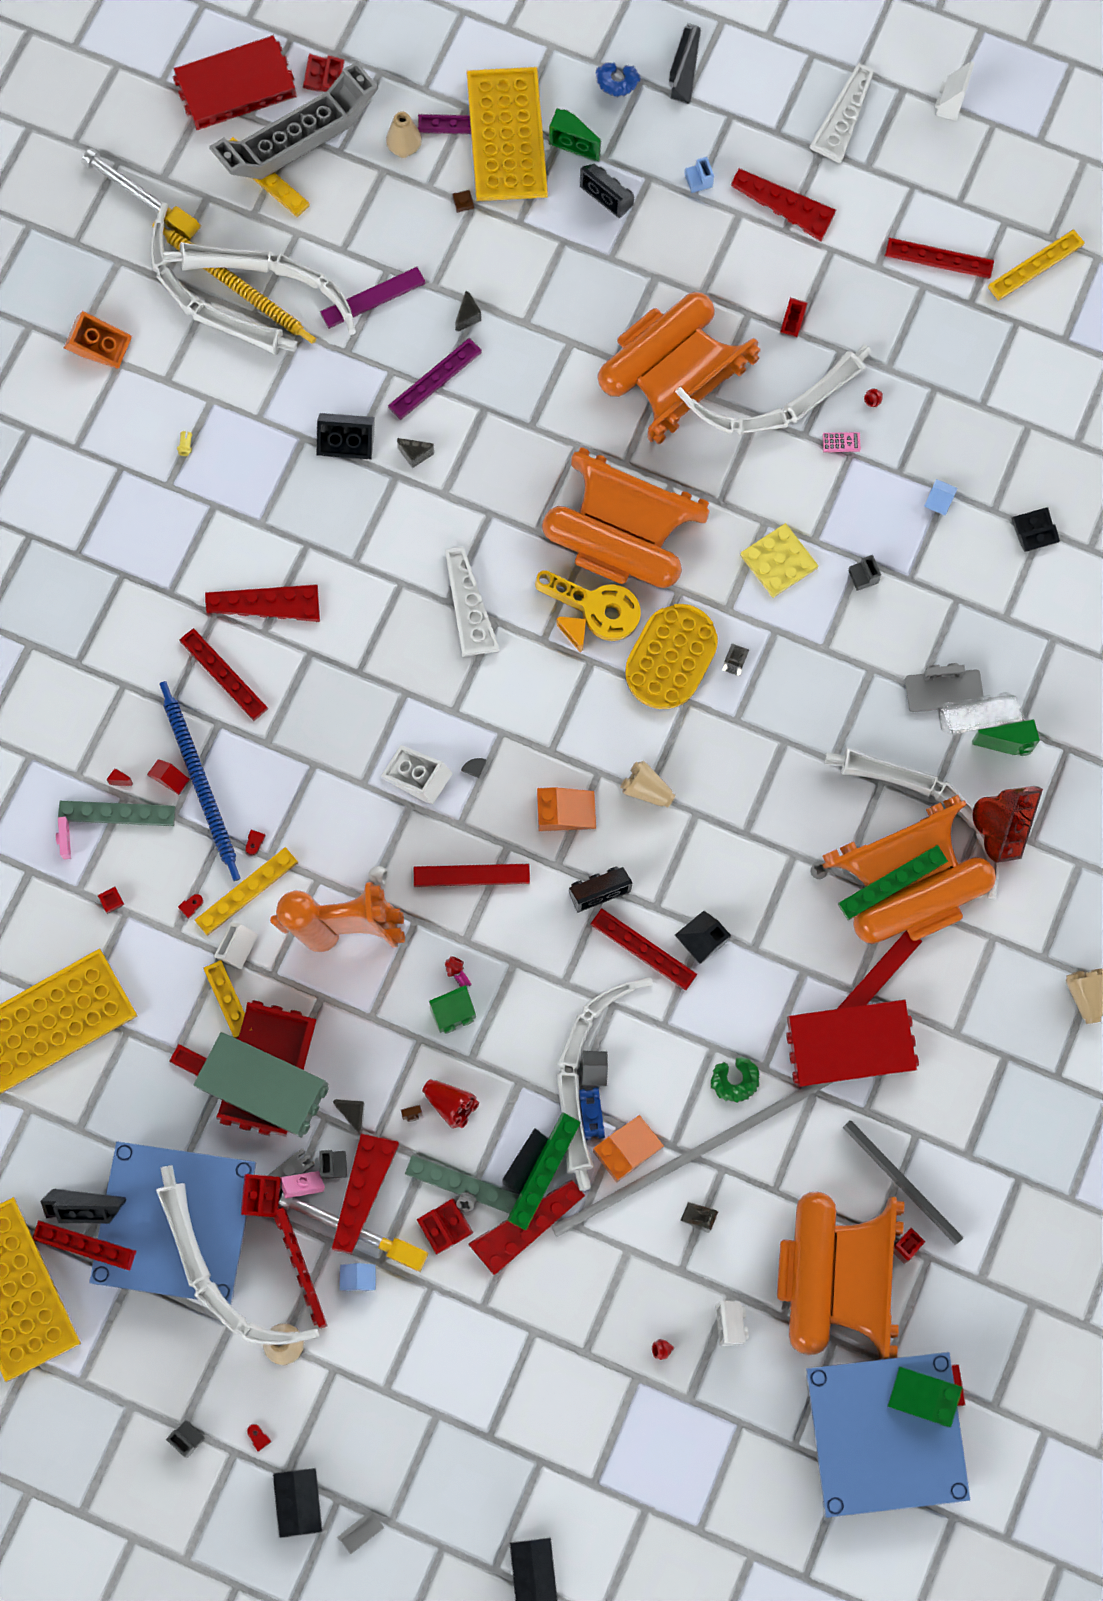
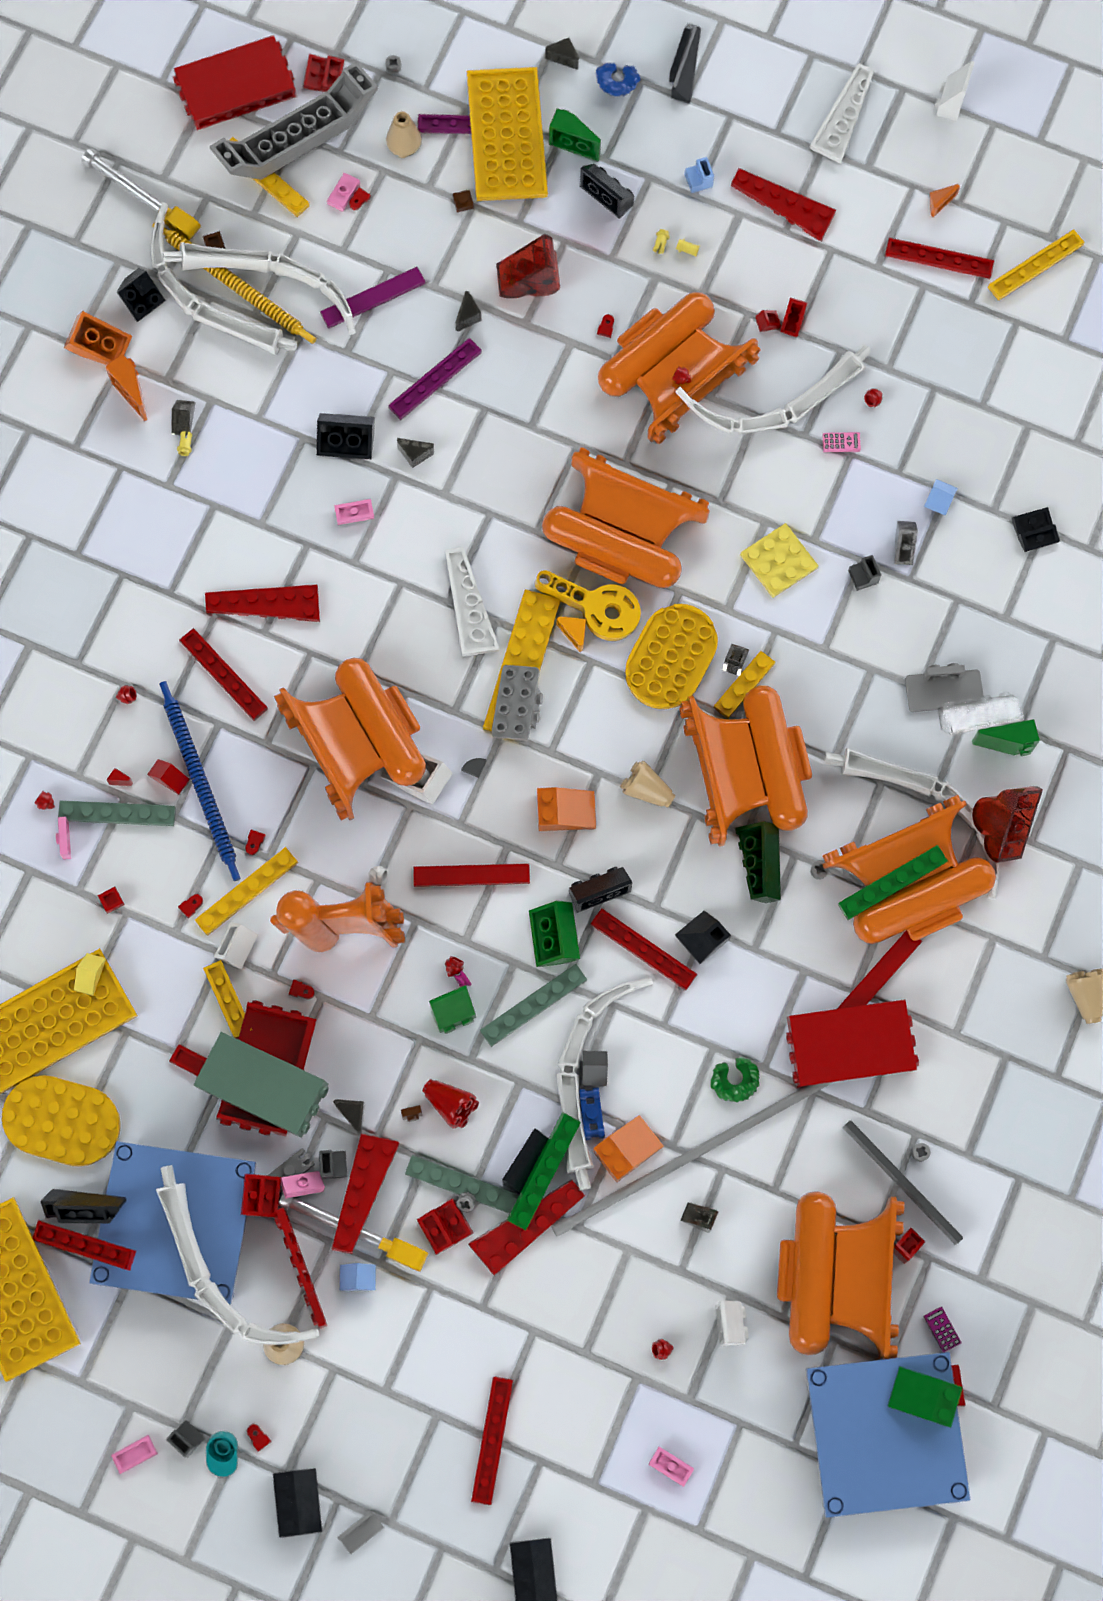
(45, 801): none -> red plate
(61, 1120): none -> yellow plate
(88, 974): none -> light yellow slope
(125, 380): none -> orange slope
(126, 694): none -> red plate
(134, 1454): none -> bright pink tile
(140, 294): none -> black slope
(182, 416): none -> clear smoke slope
(214, 240): none -> reddish brown plate
(222, 1453): none -> teal cap
(297, 990): none -> red piece
(343, 192): none -> bright pink plate
(354, 512): none -> bright pink plate
(357, 733): none -> orange piece
(359, 196): none -> red piece
(394, 59): none -> light grey bush
(492, 1441): none -> red tile
(517, 703): none -> light grey bracket
(528, 638): none -> yellow plate
(530, 270): none -> clear red brick
(533, 1005): none -> sand green plate
(554, 934): none -> green slope
(563, 53): none -> clear smoke slope
(606, 329): none -> red piece
(662, 237): none -> light yellow pin
(671, 1466): none -> bright pink plate
(681, 376): none -> red plate
(687, 247): none -> light yellow pin
(744, 683): none -> yellow plate
(750, 762): none -> orange piece
(761, 859): none -> dark green wedge
(767, 320): none -> red slope
(905, 542): none -> clear smoke slope
(915, 1154): none -> light grey bush
(942, 197): none -> orange slope
(942, 1329): none -> magenta tile

